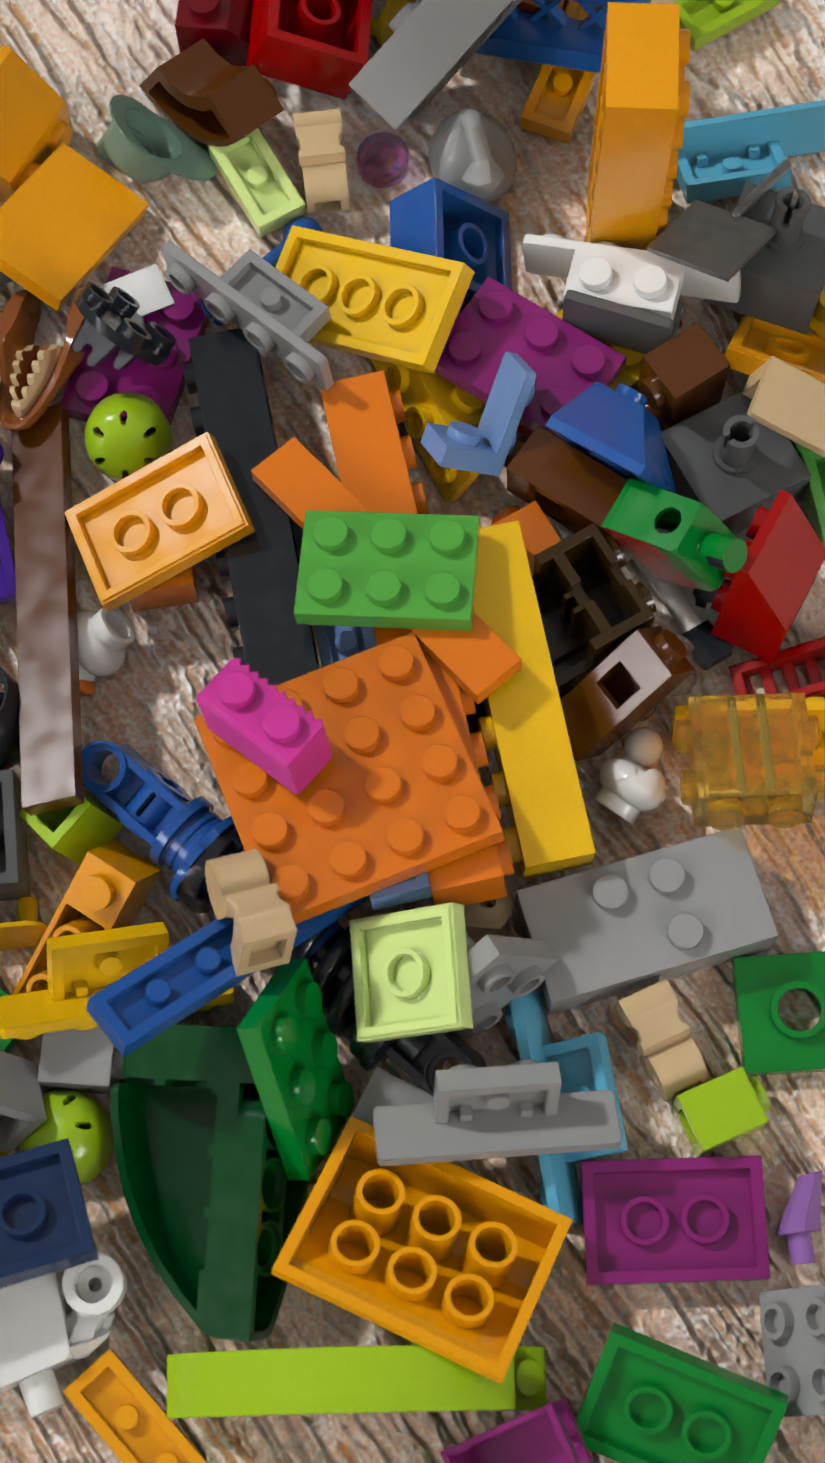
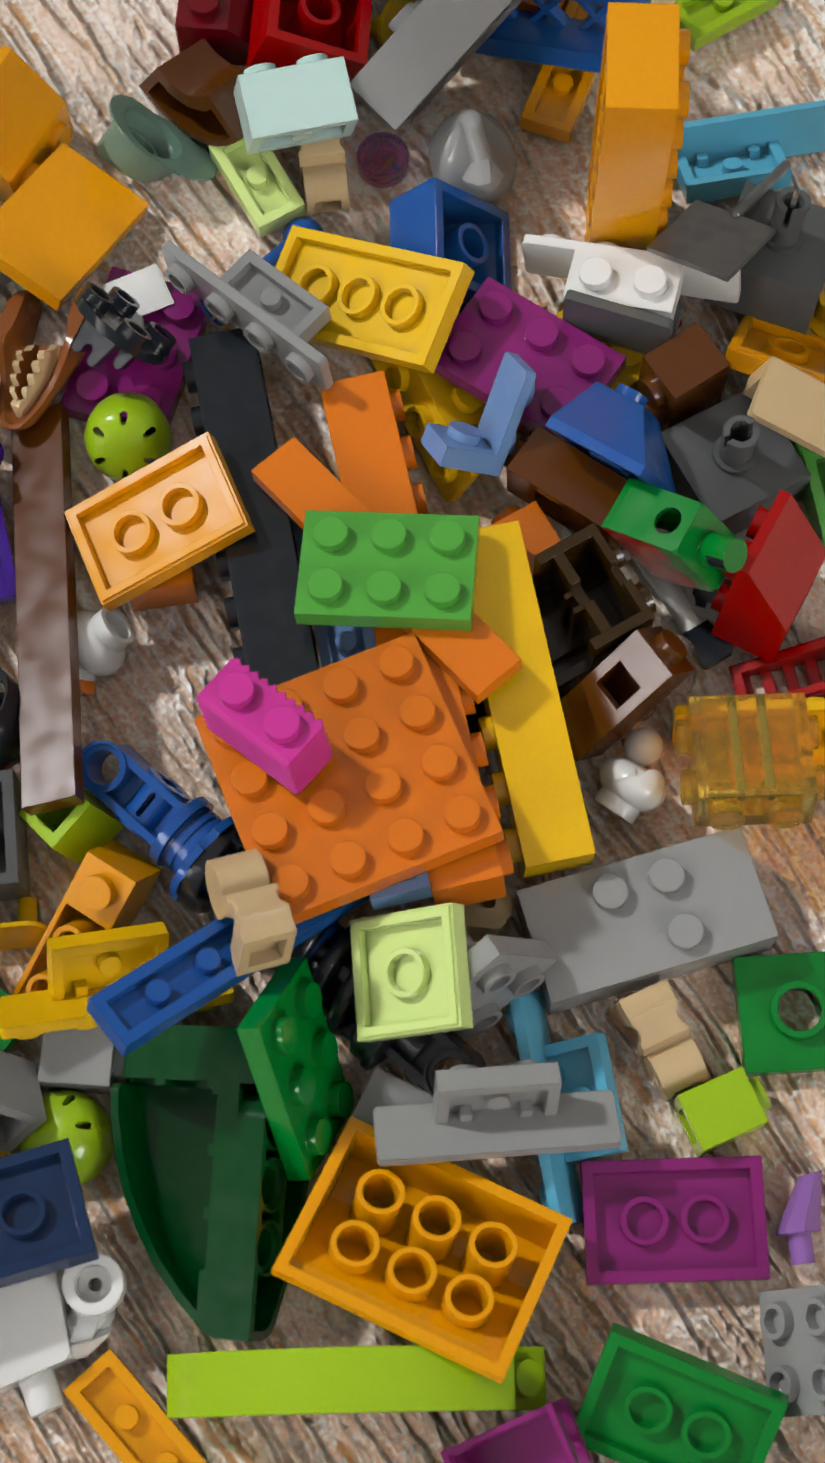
(295, 103): none -> light aqua brick

